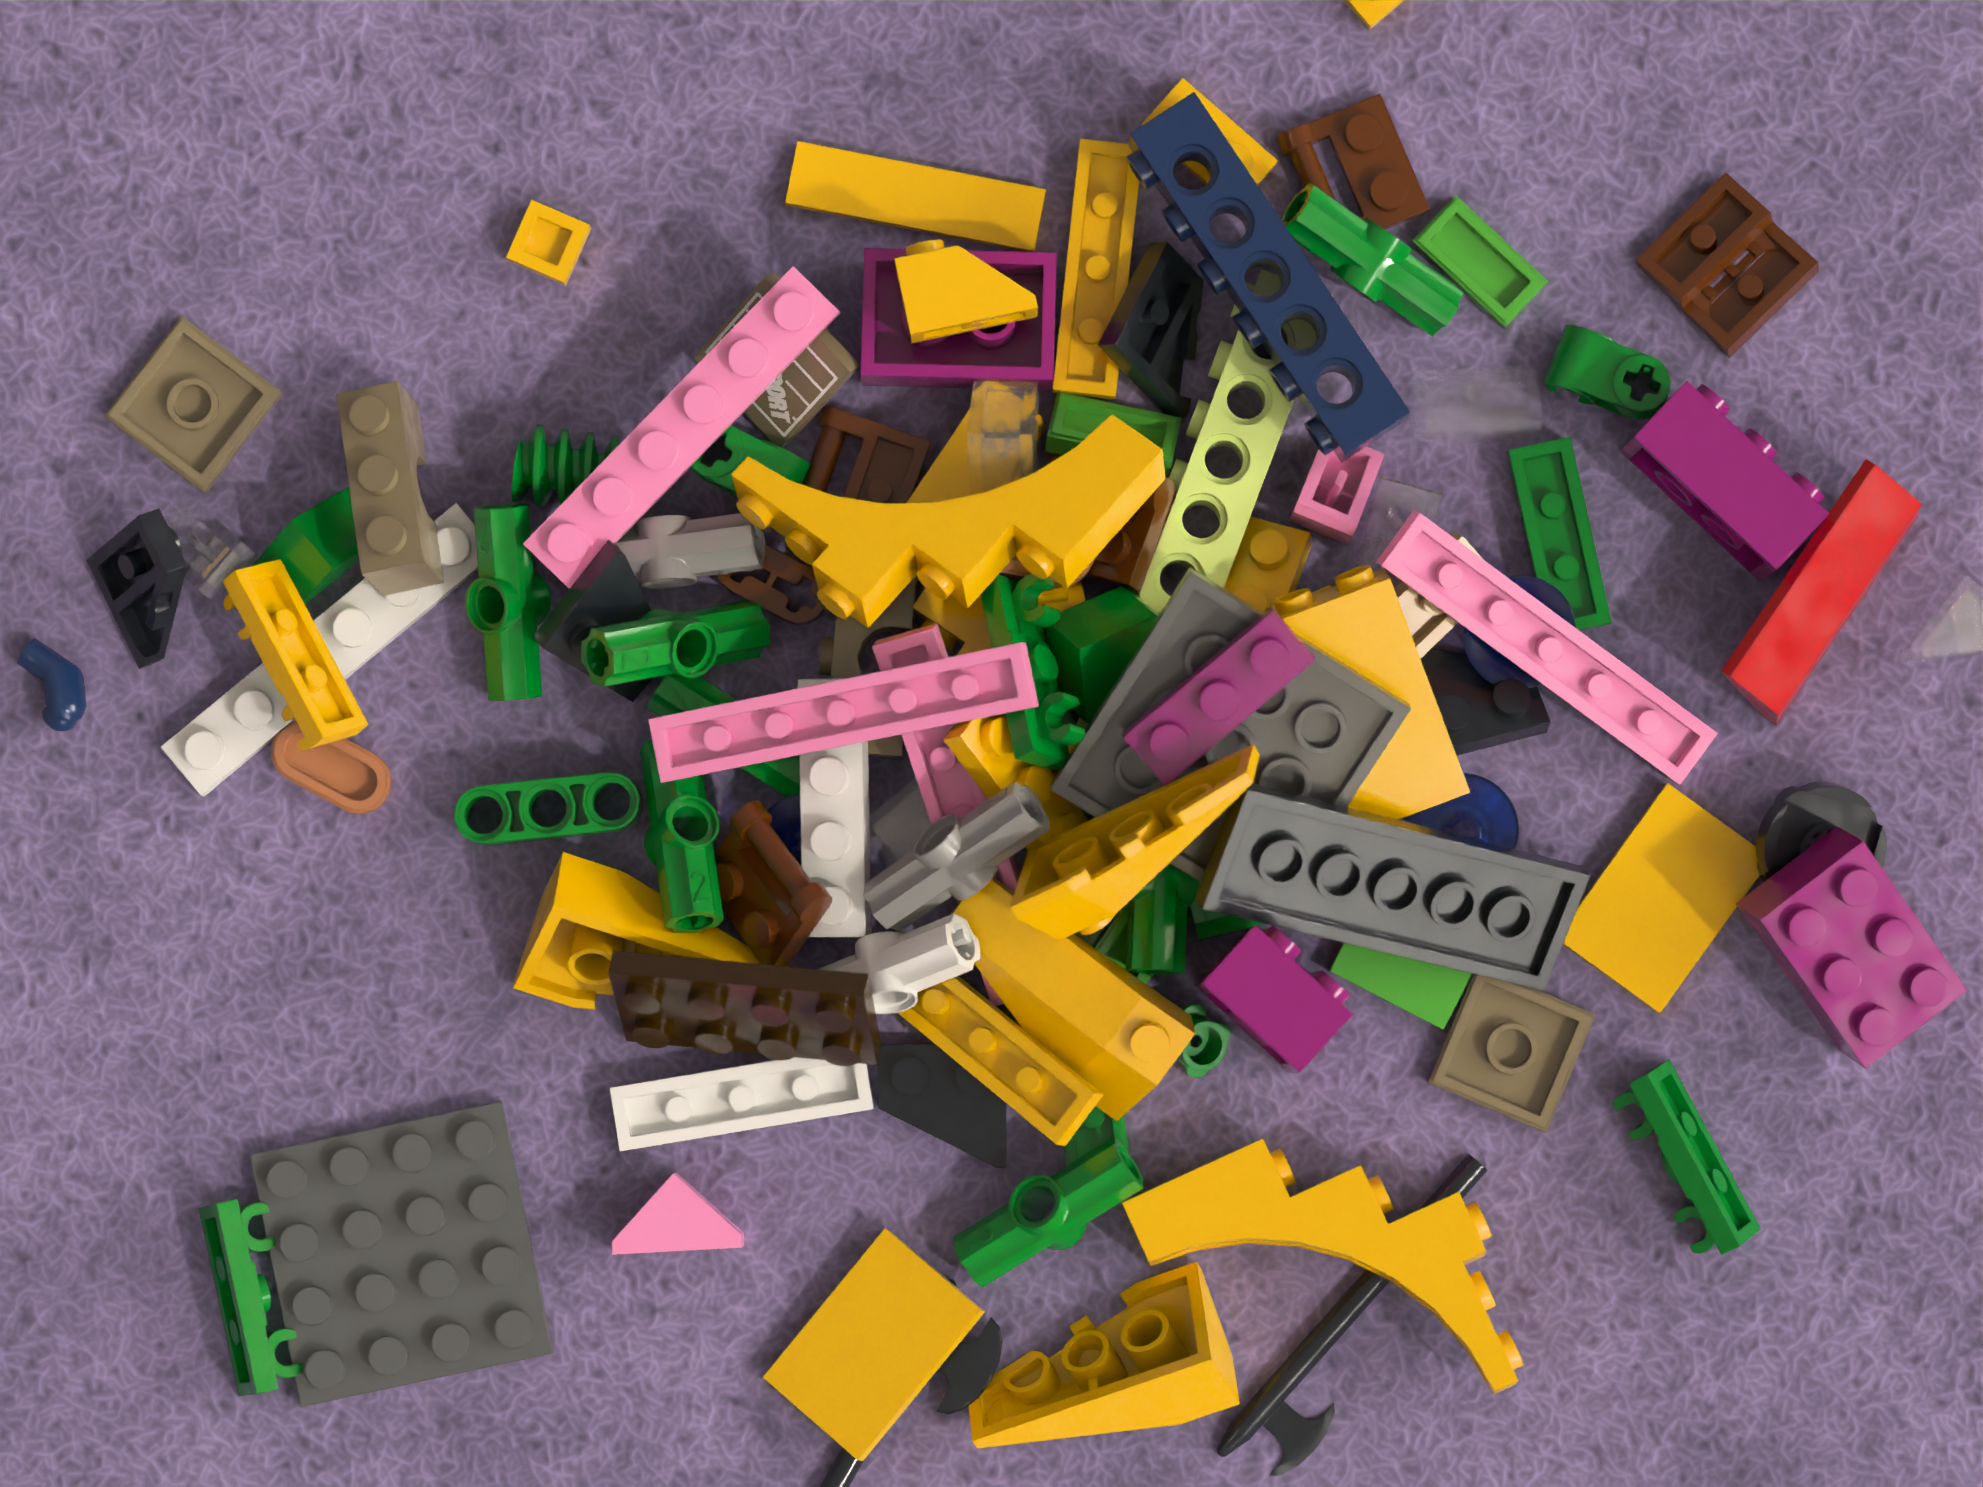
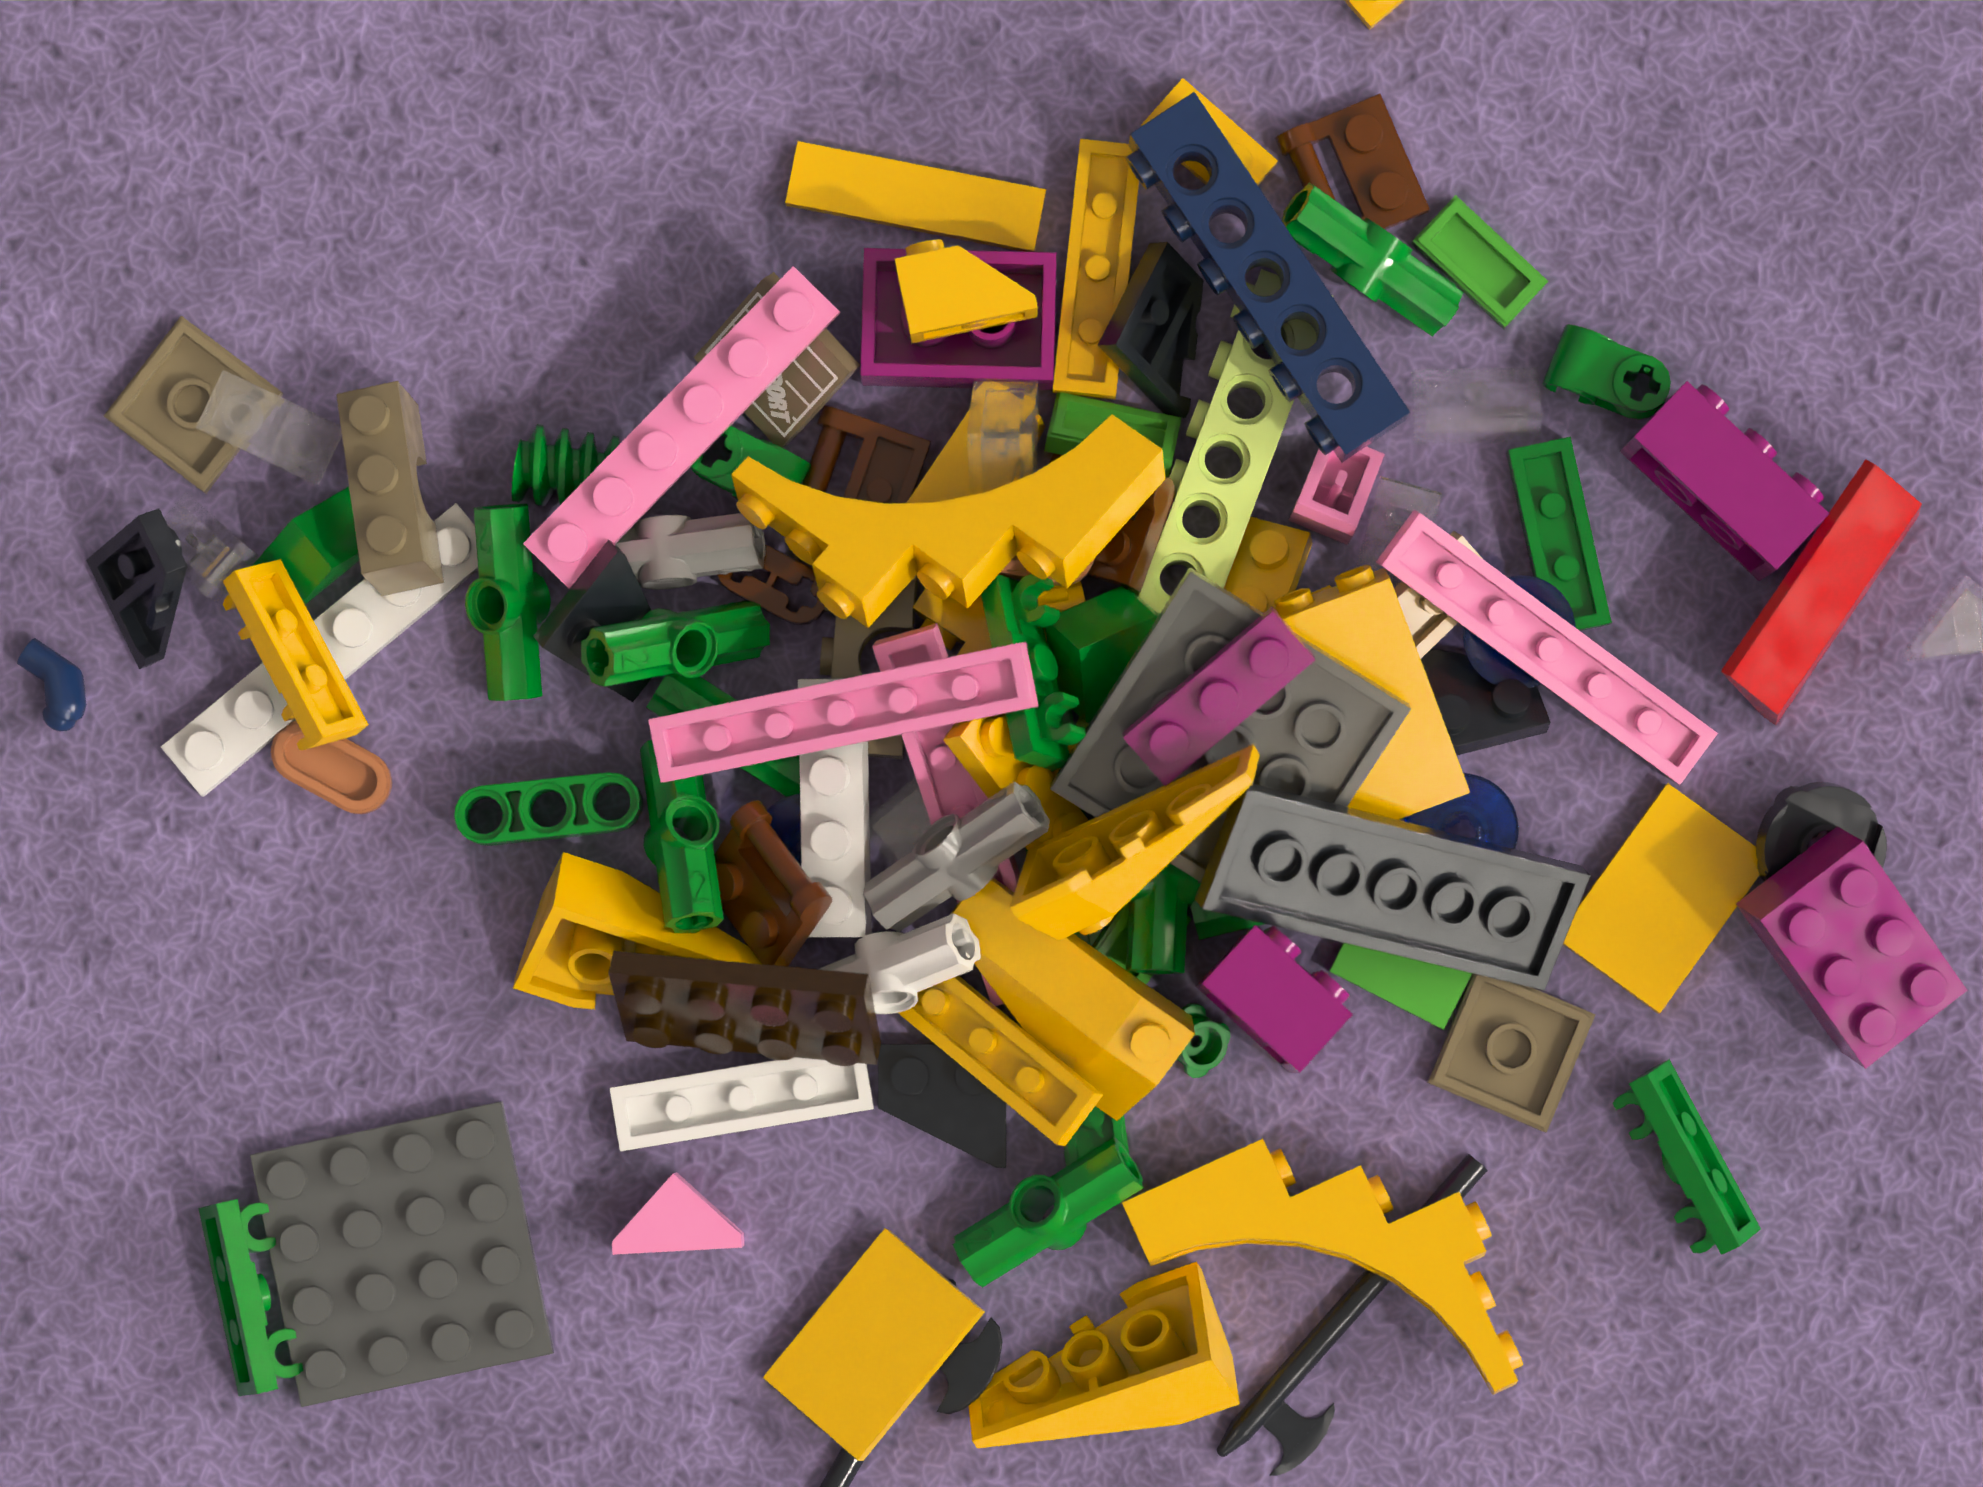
(270, 428): none -> clear slope
(548, 242): yellow plate -> none
(1706, 245): reddish brown slope -> none

